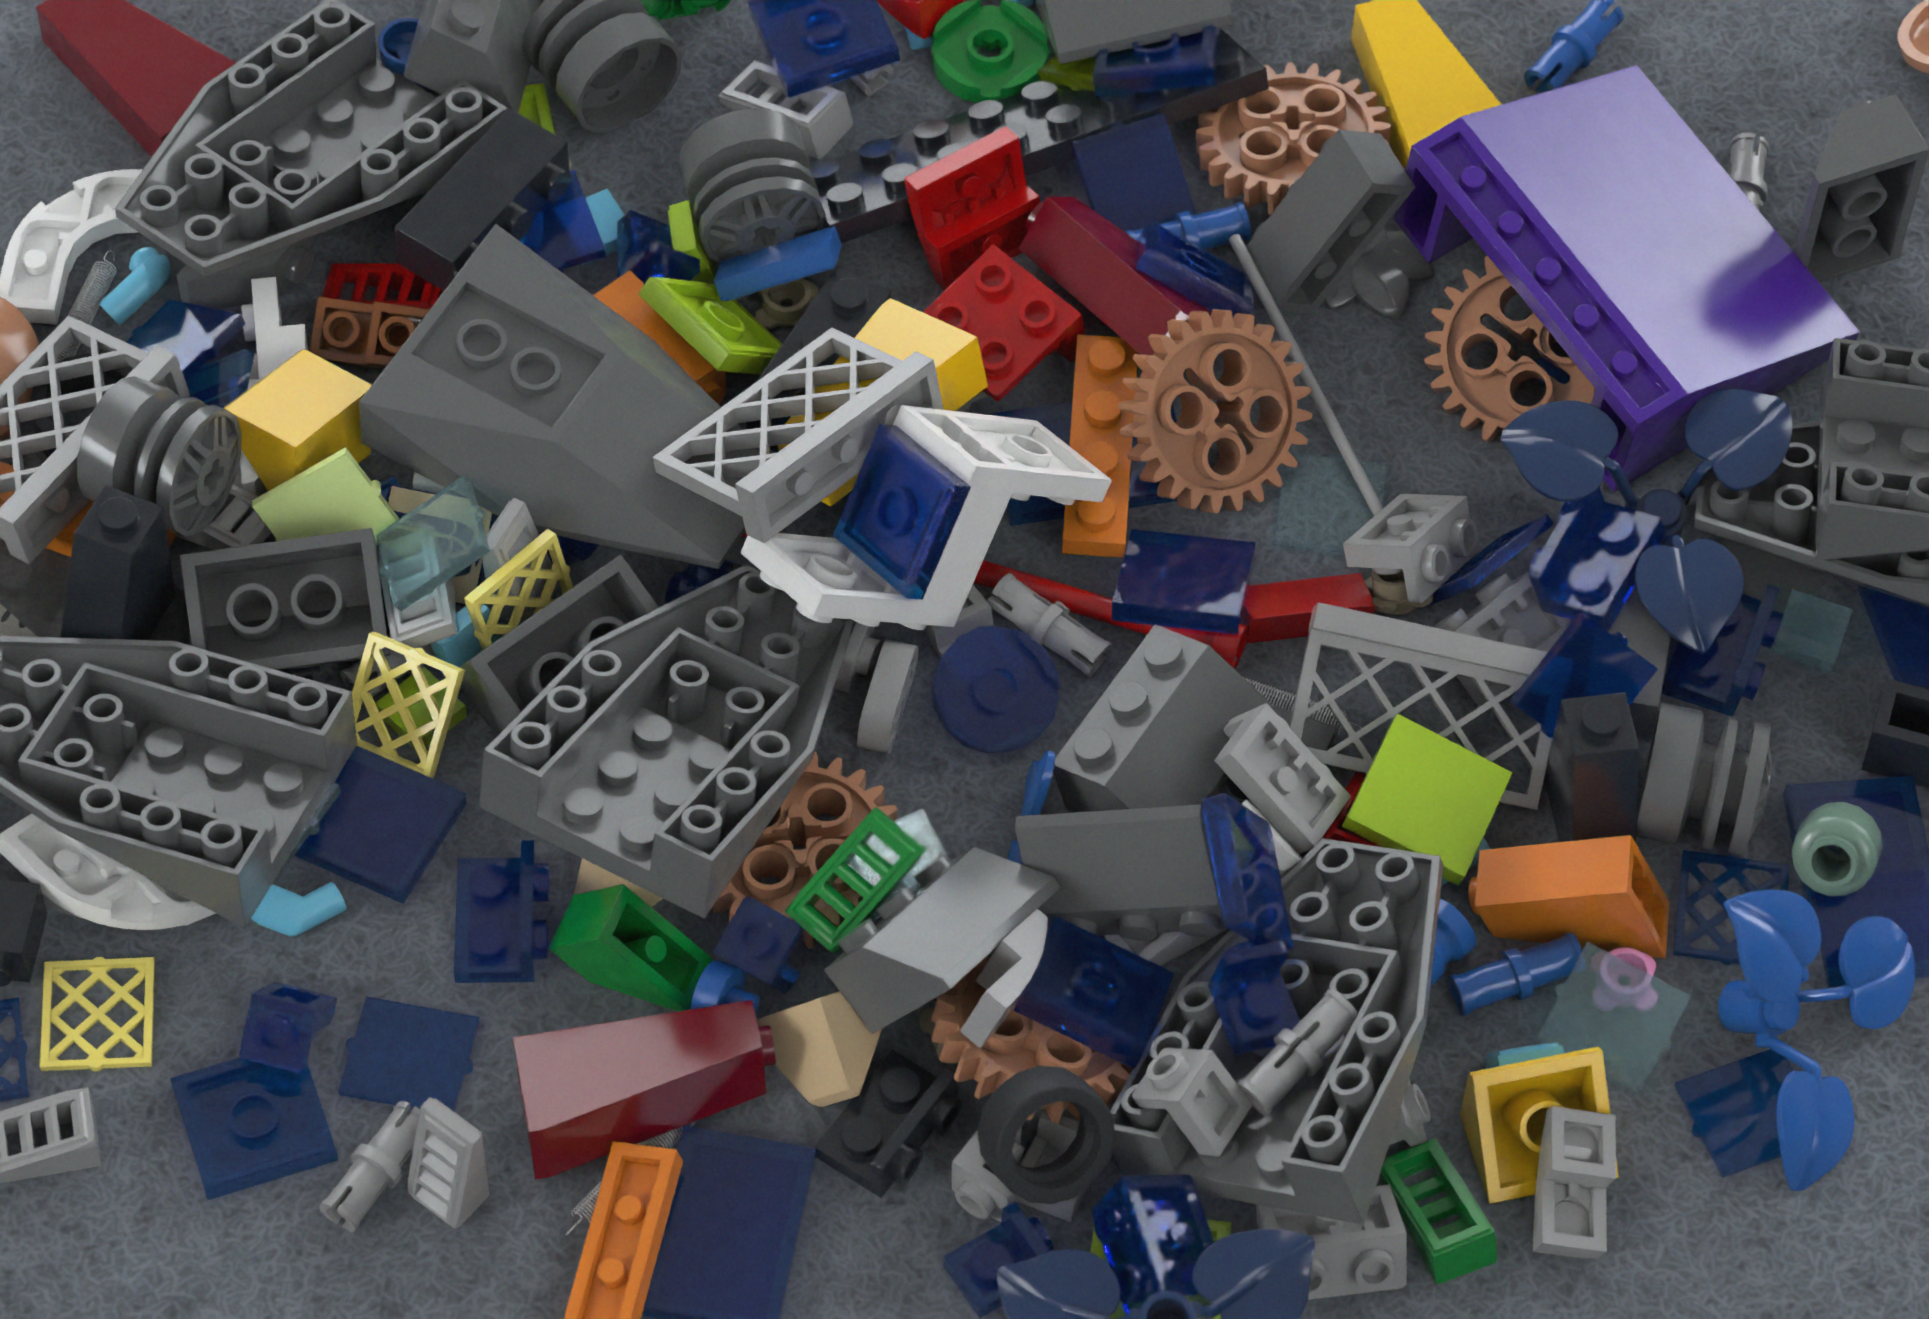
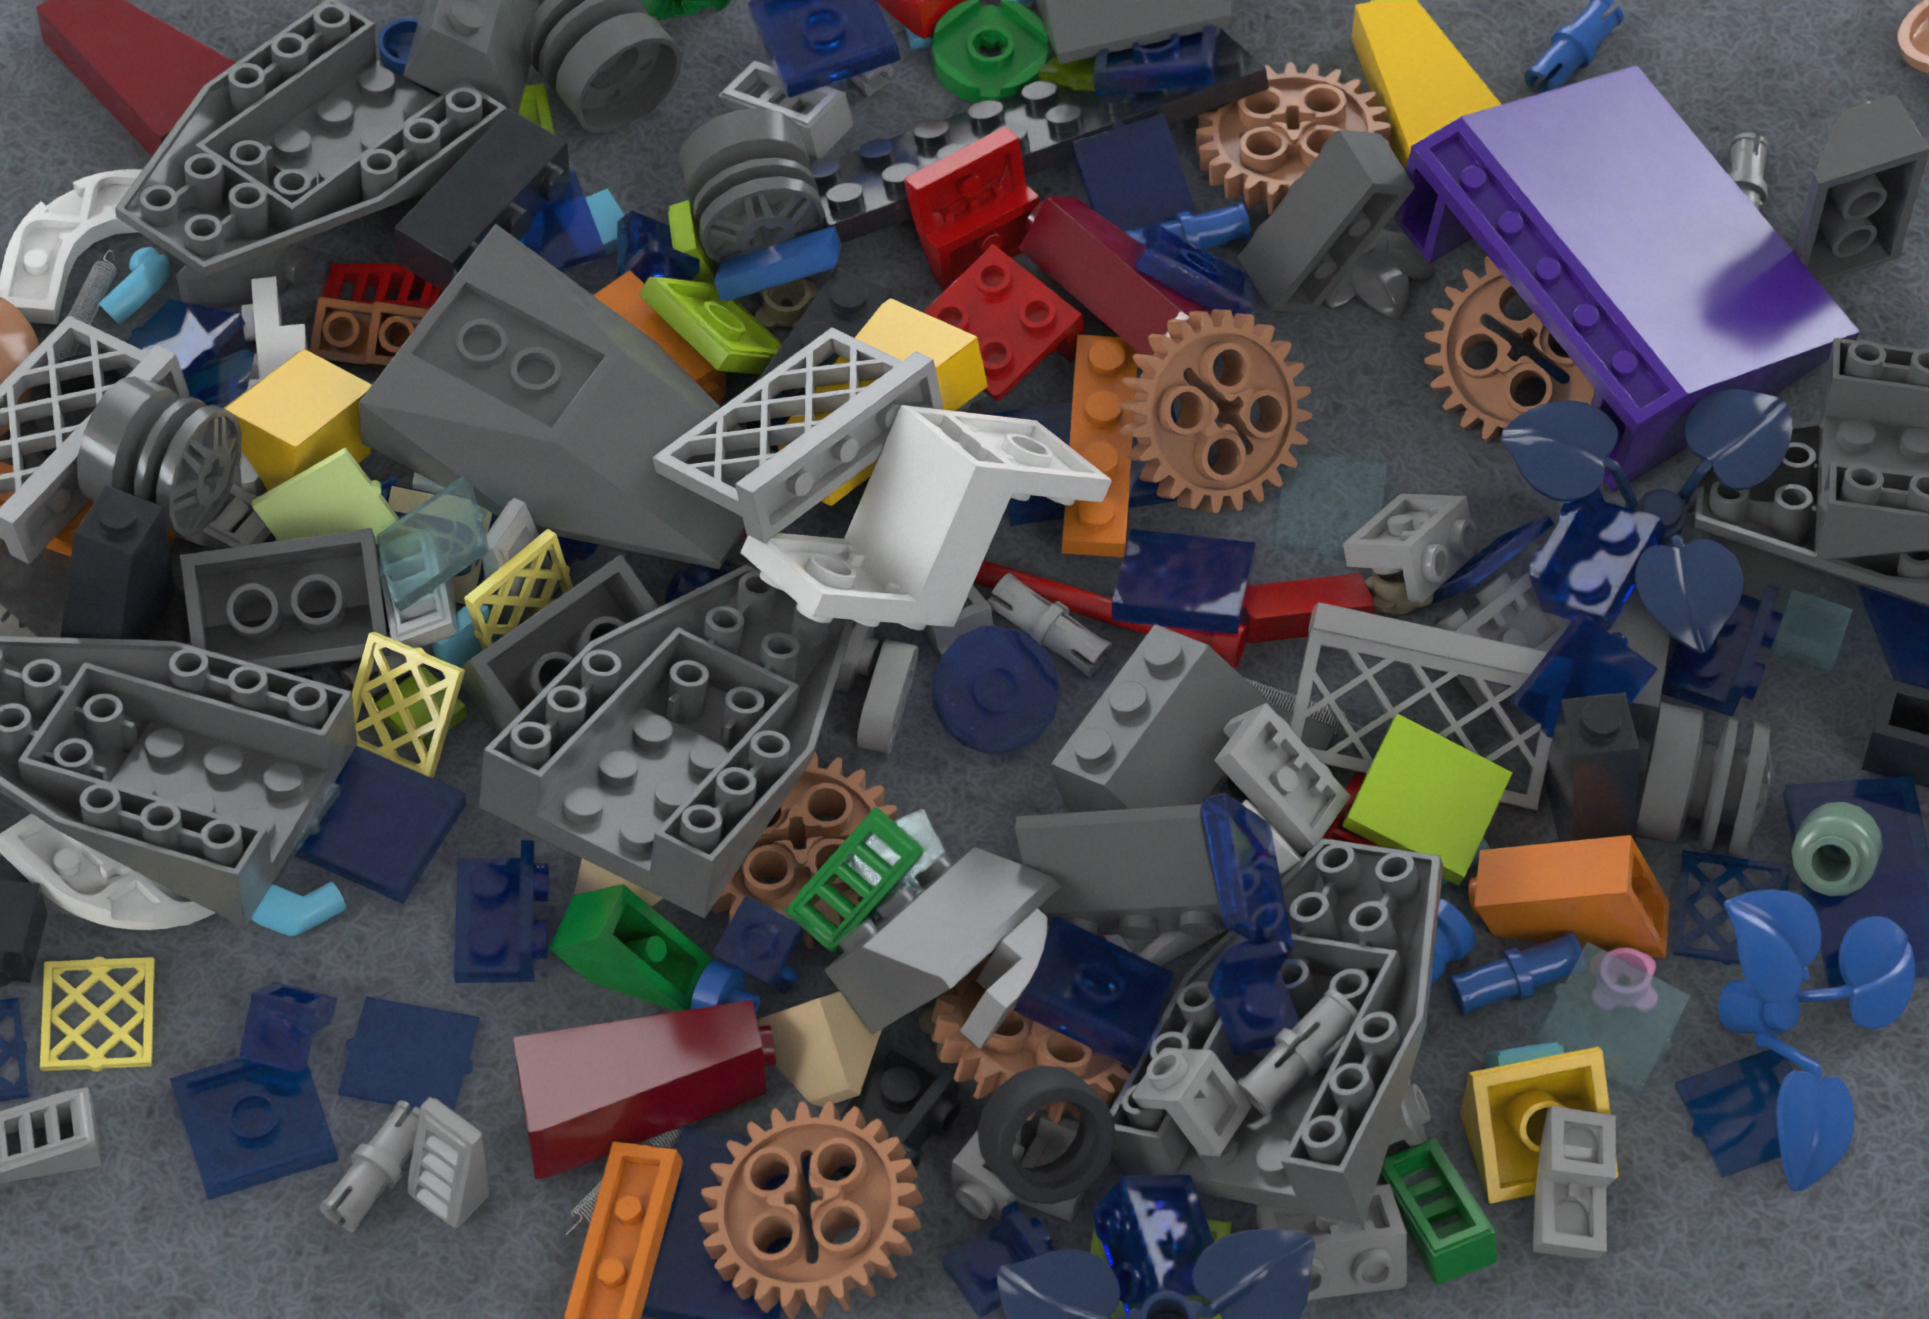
(870, 1199): none -> nougat gear
(901, 511): clear blue tile -> none
(1035, 792): blue piece -> none
(1306, 375): light grey axle -> none

